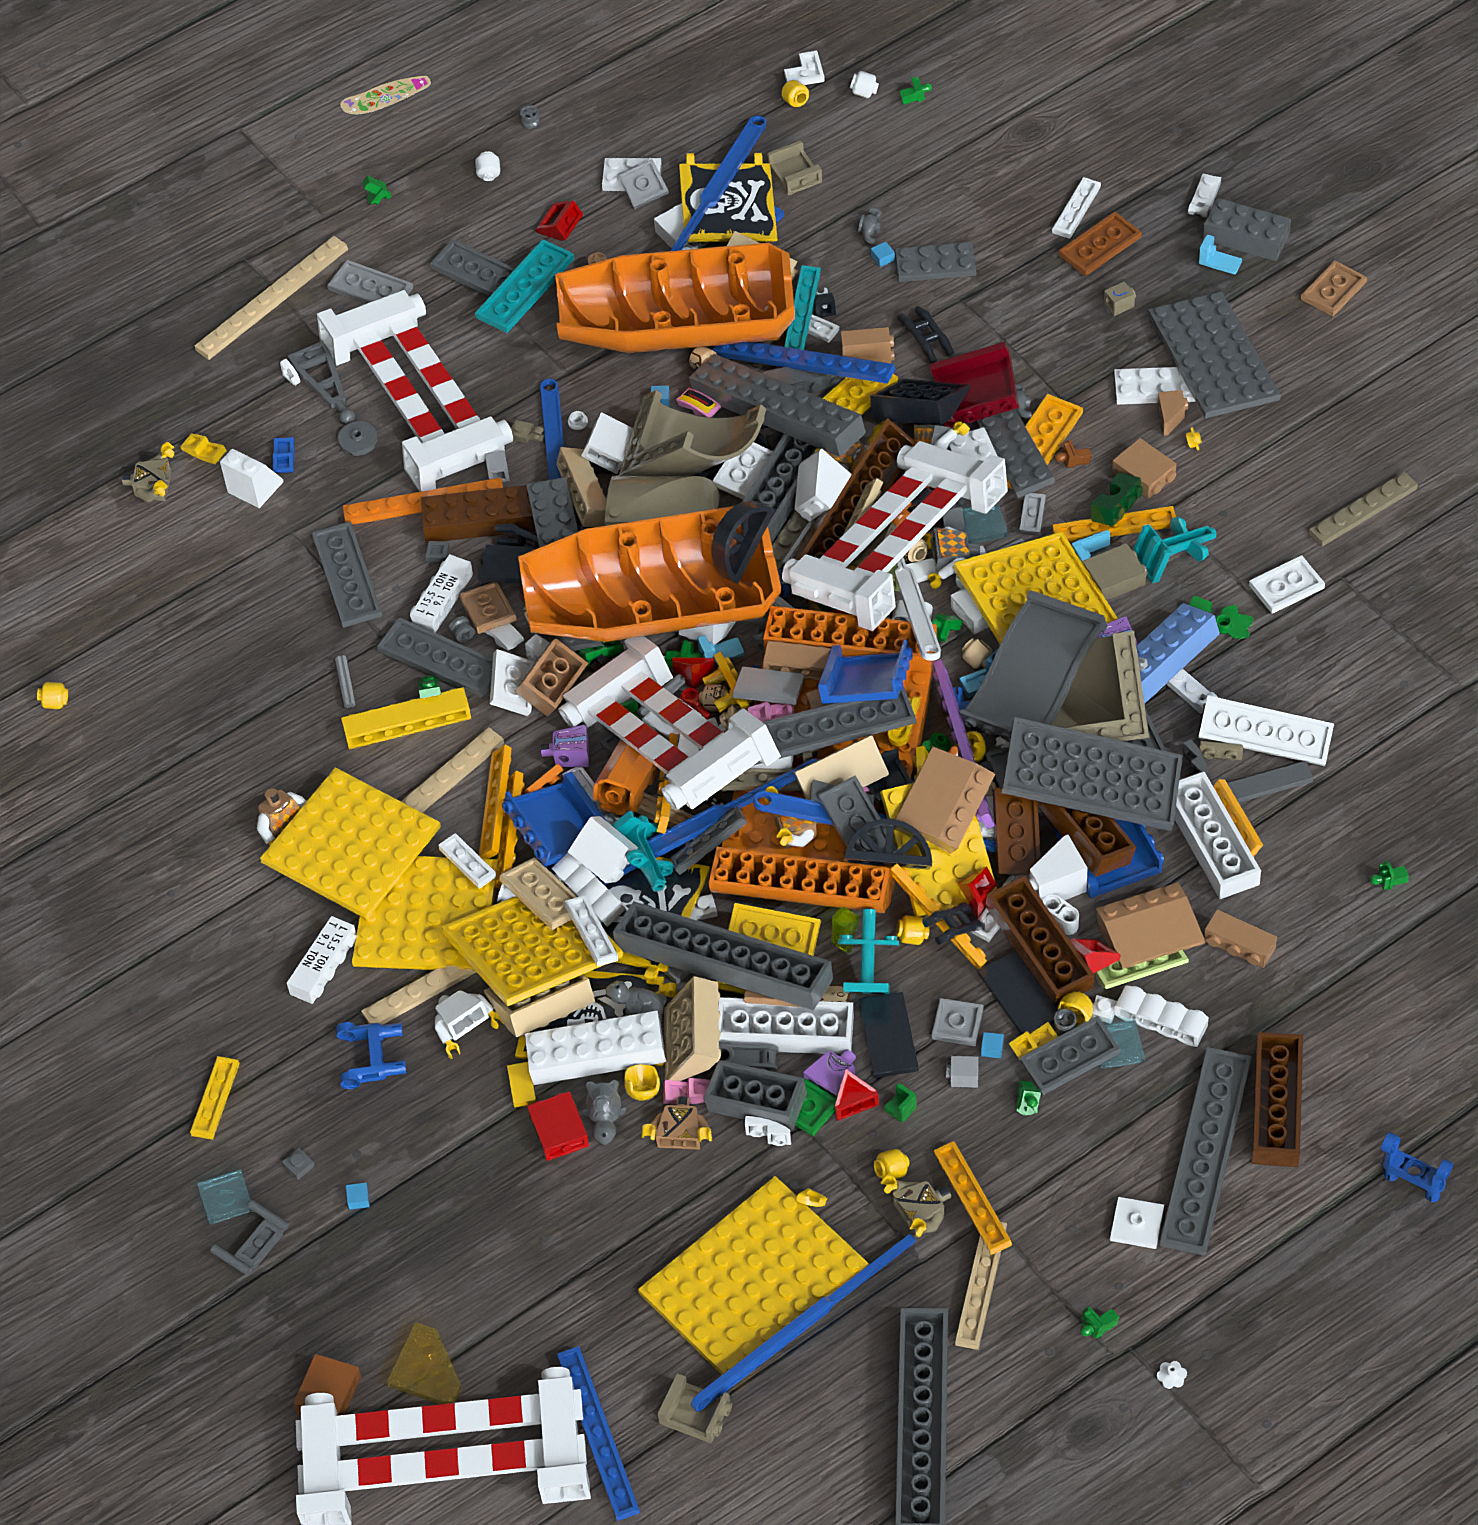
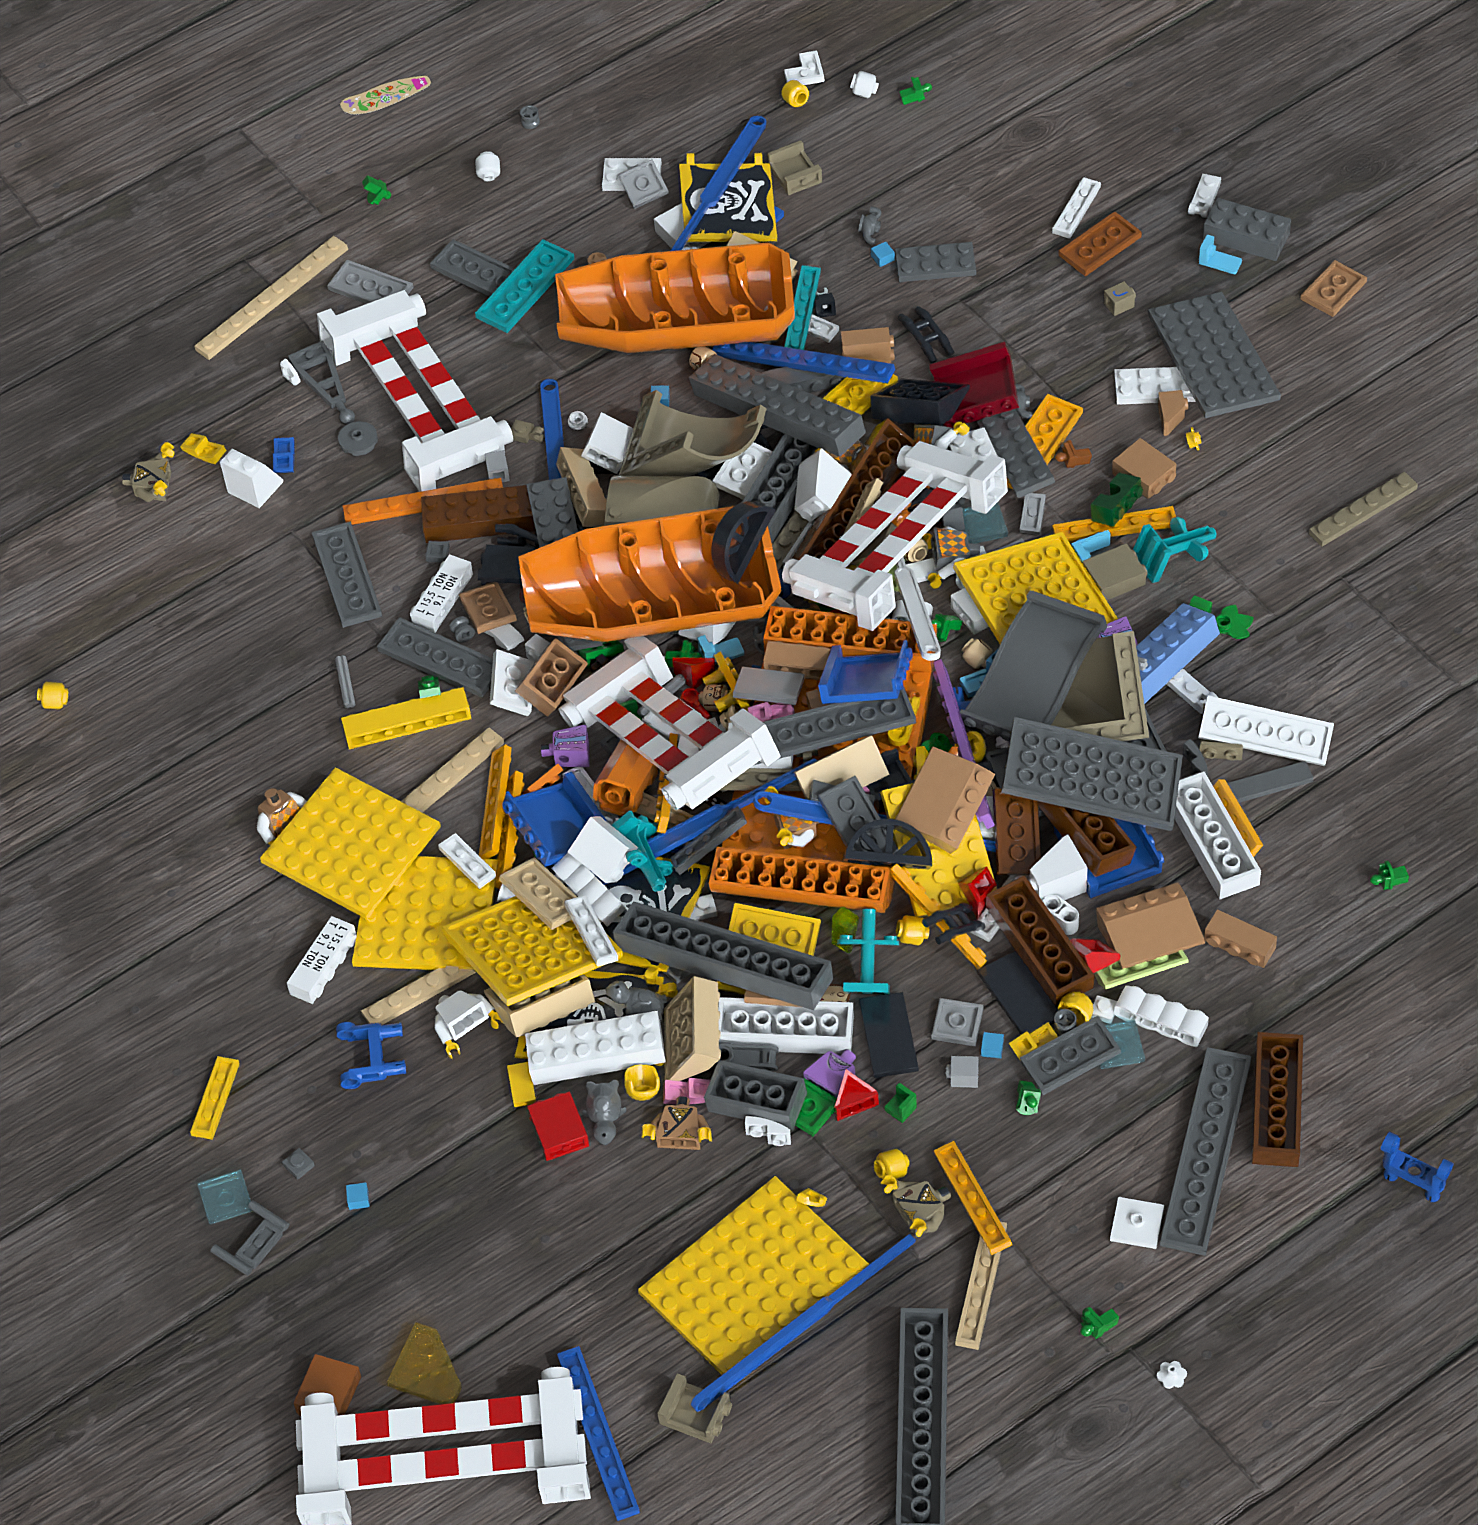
(563, 224): red tile -> none
(700, 403): slope -> none
(1286, 584): white plate -> none

